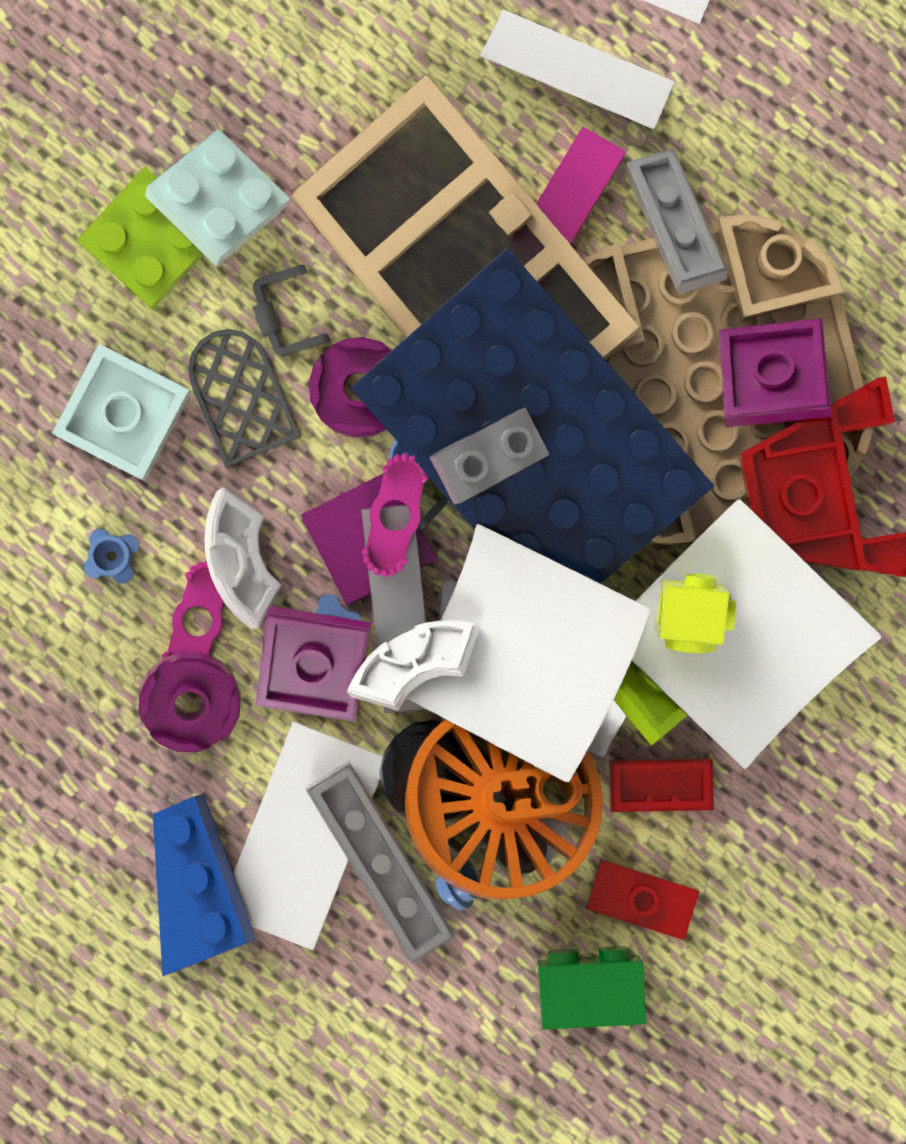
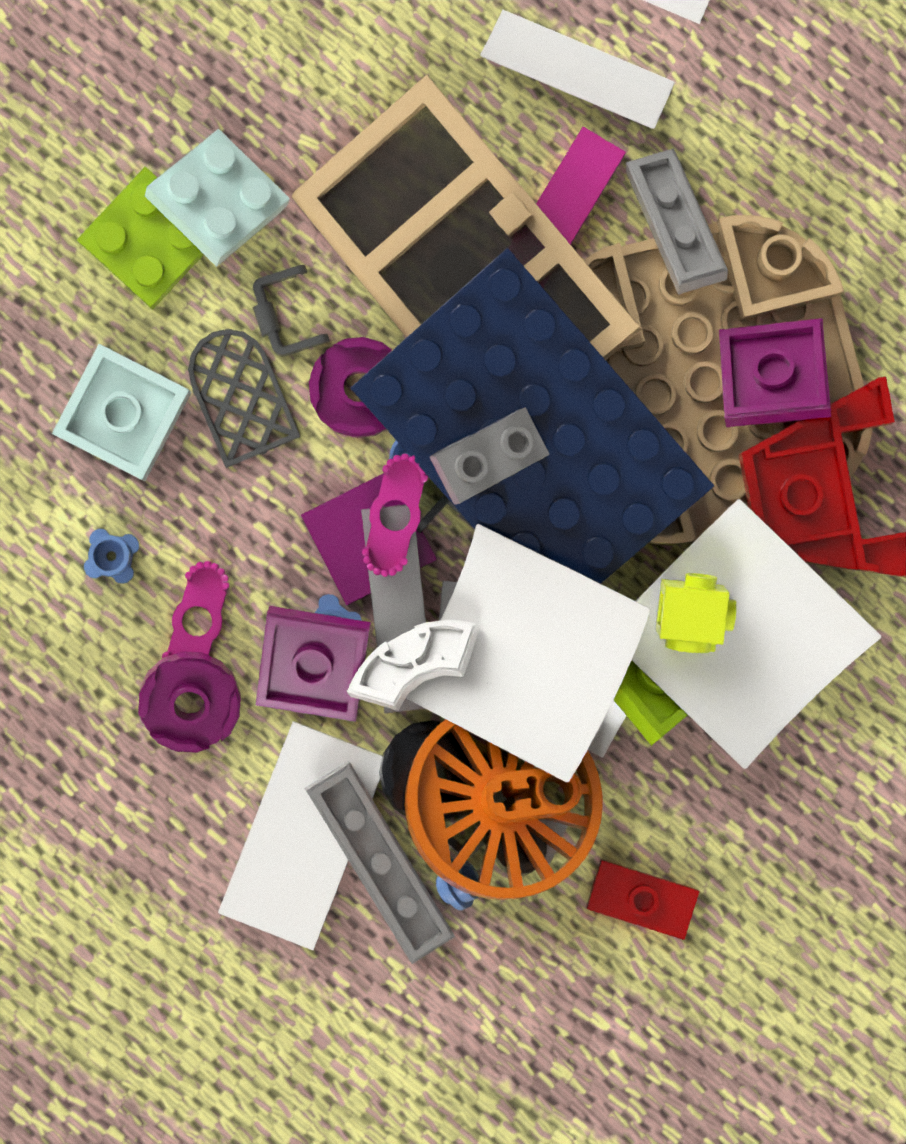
(195, 888): blue wing -> none
(236, 560): white tile -> none
(591, 989): green brick -> none
(661, 785): red plate -> none

